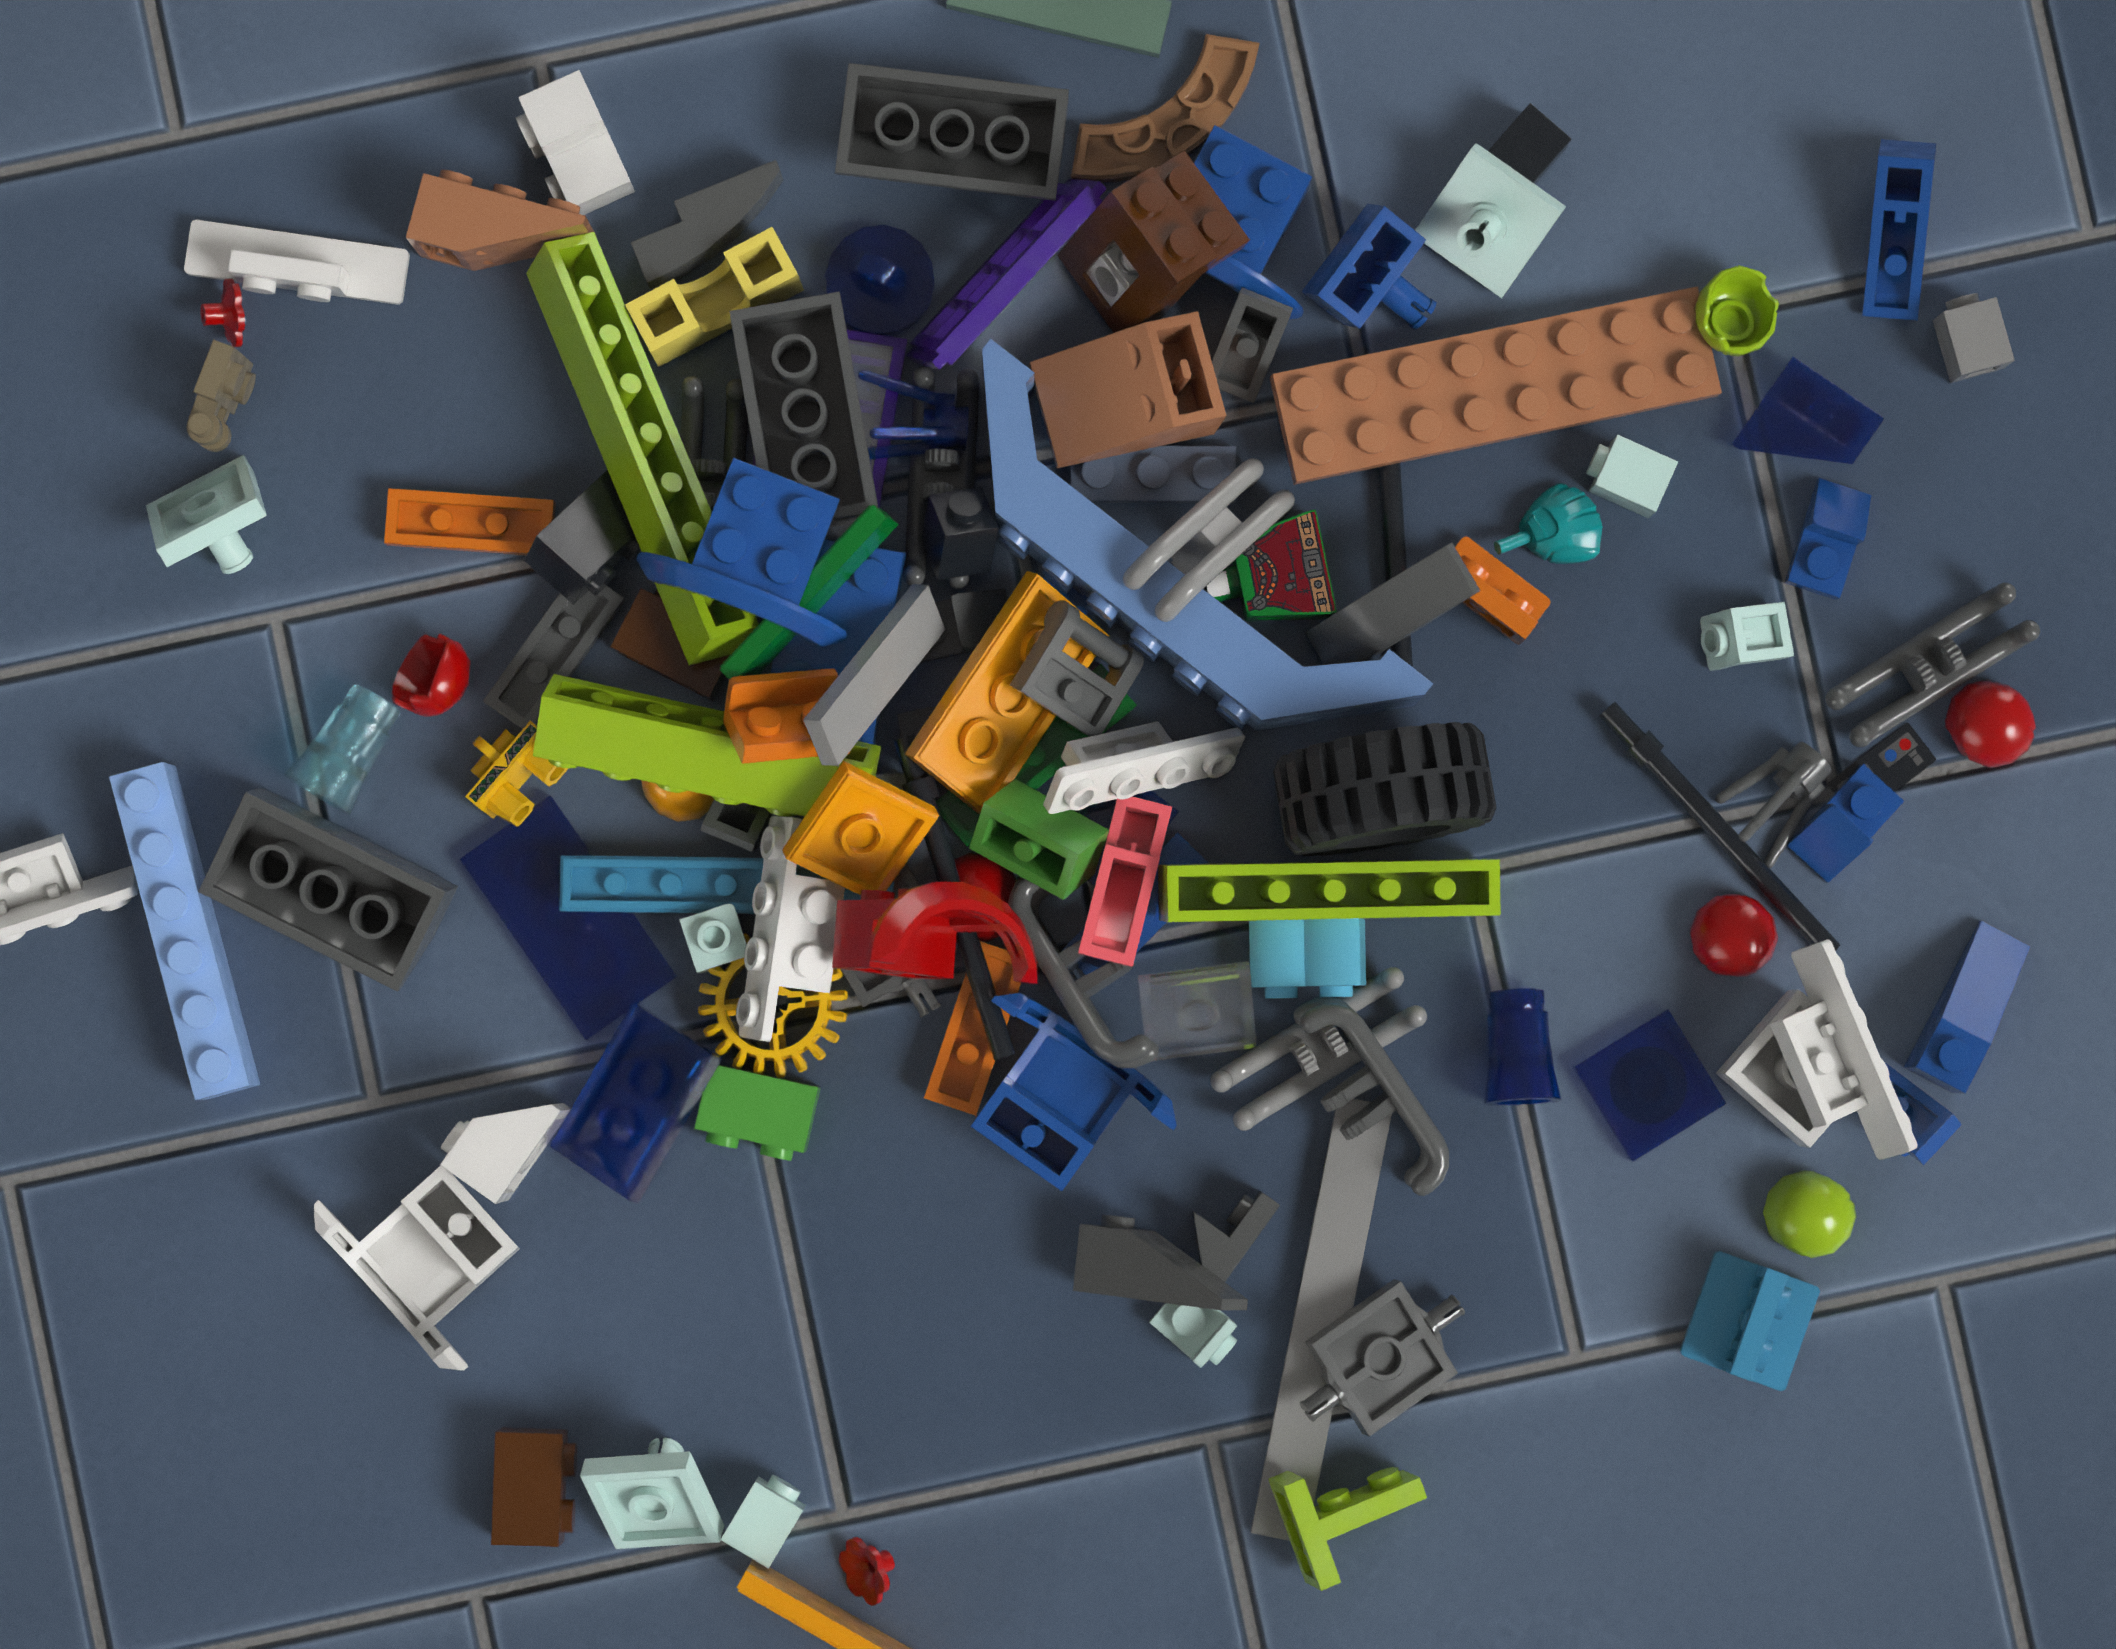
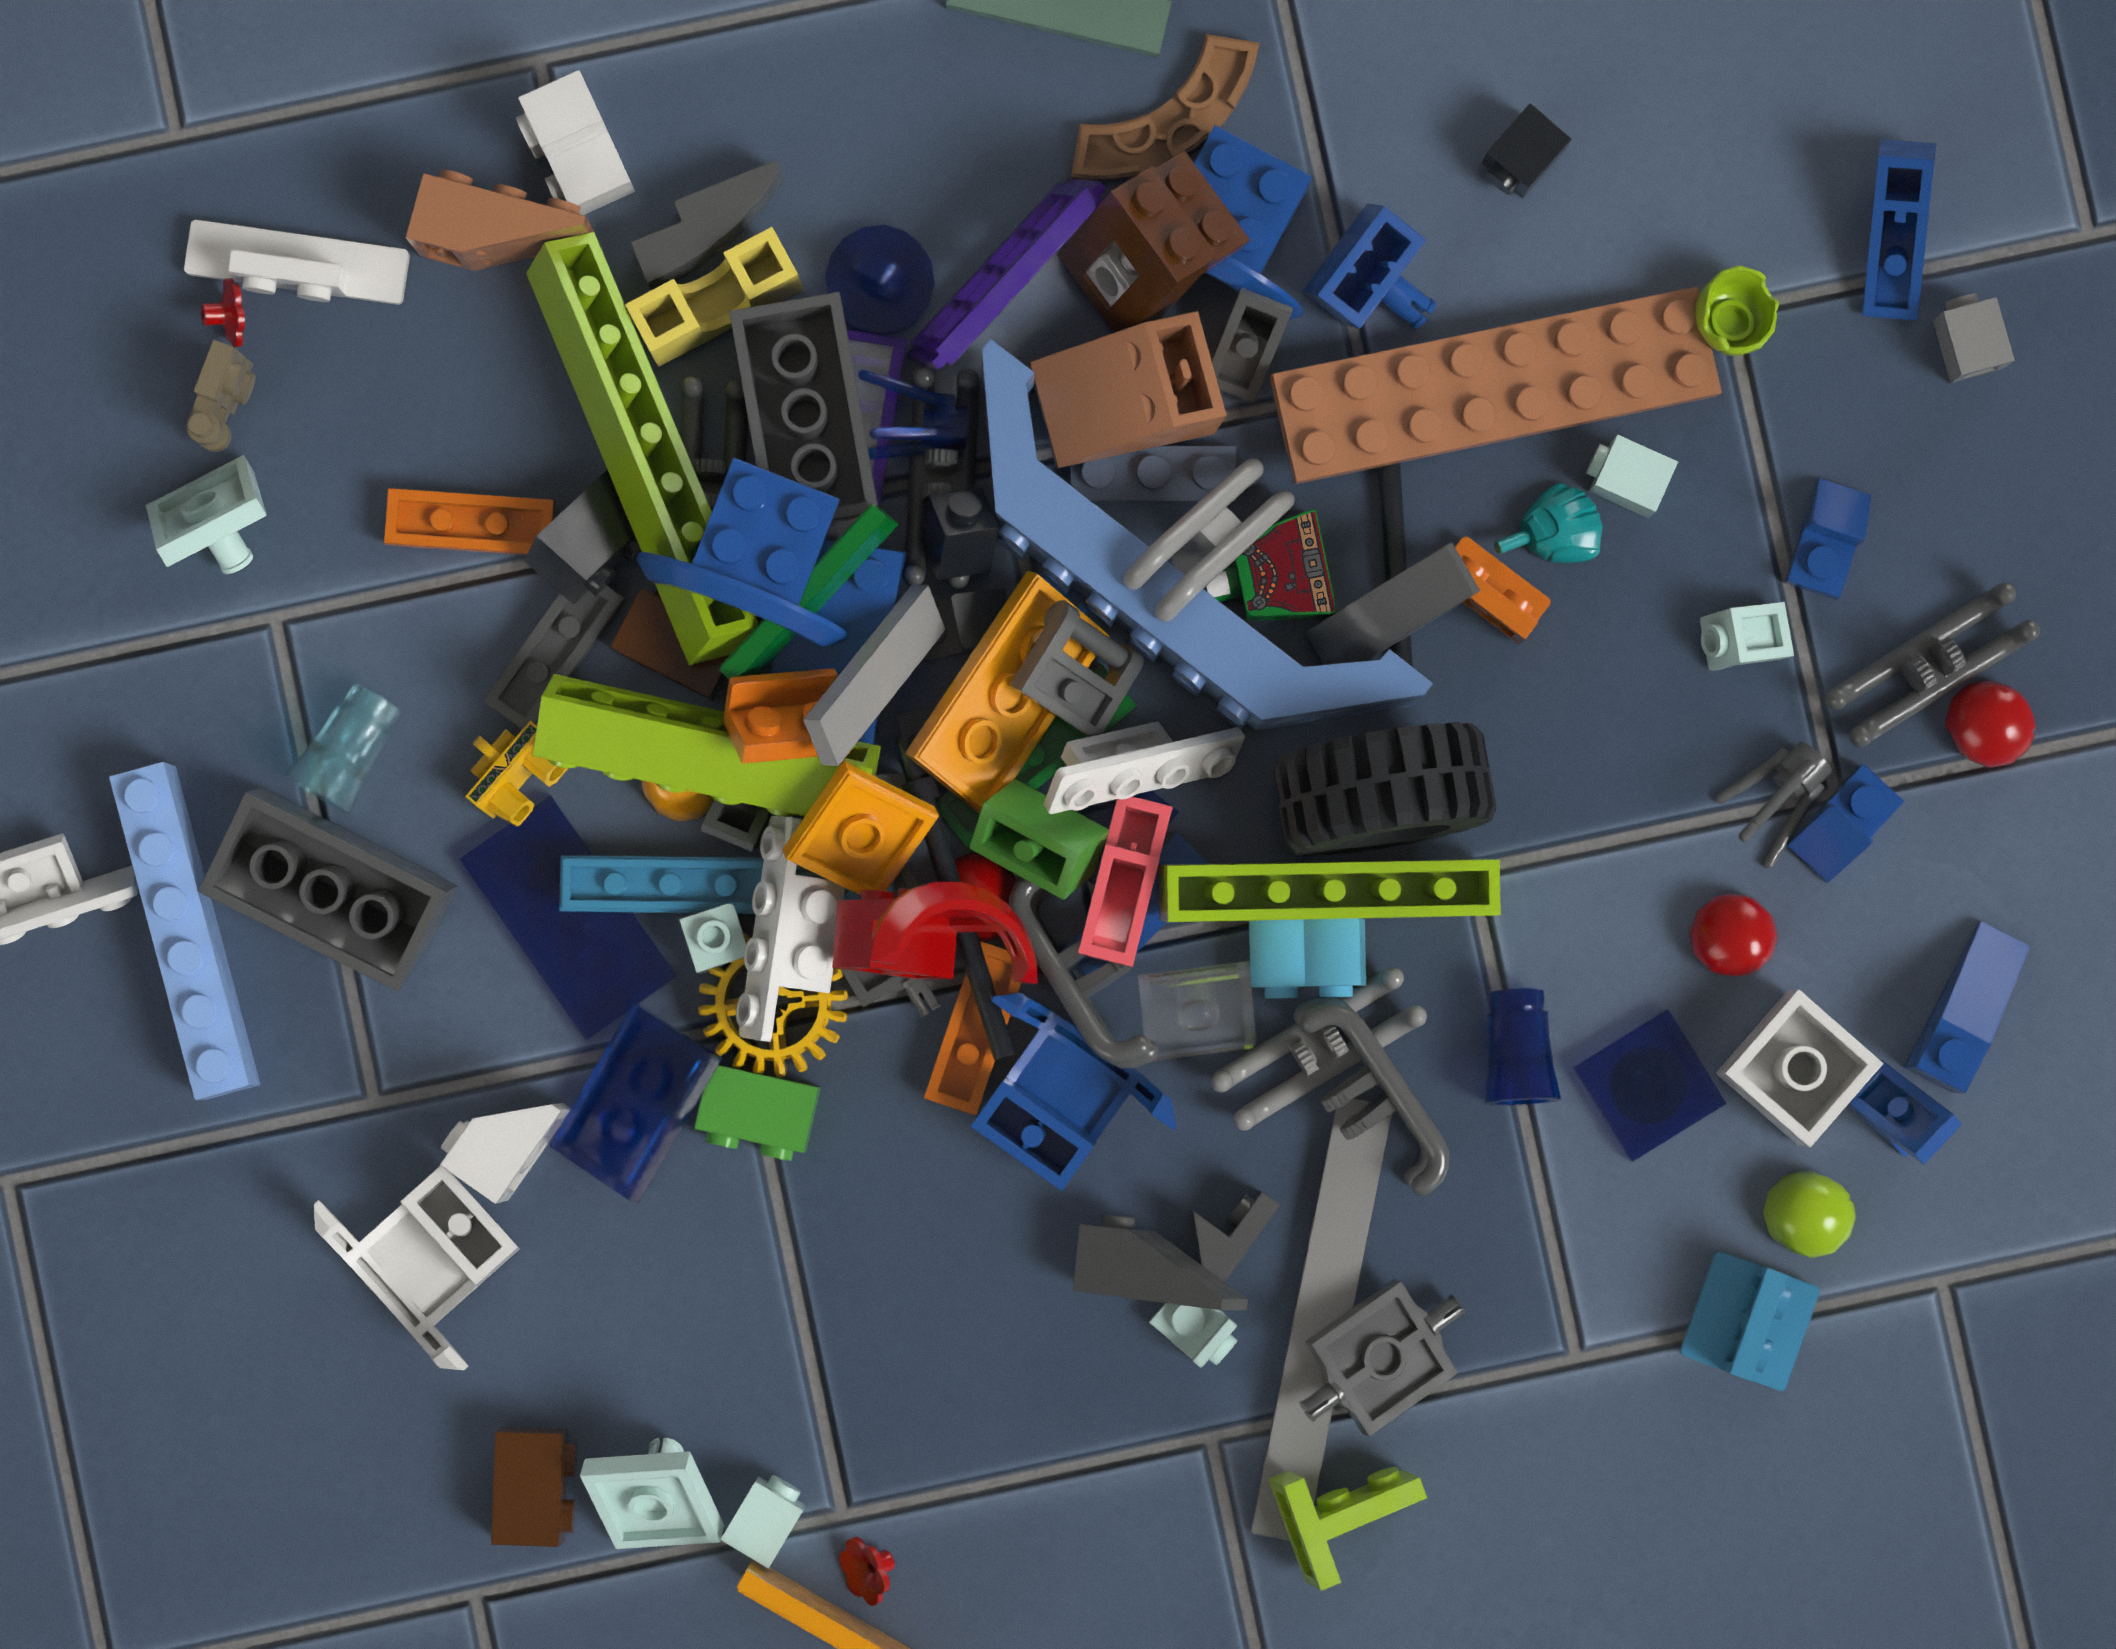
(432, 676): red hair -> none
(952, 131): dark grey slope -> none
(1489, 220): light aqua tile -> none
(1646, 751): black bar -> none
(1808, 419): clear blue wing -> none
(1837, 1058): white bracket -> none
(1892, 760): black sticker -> none

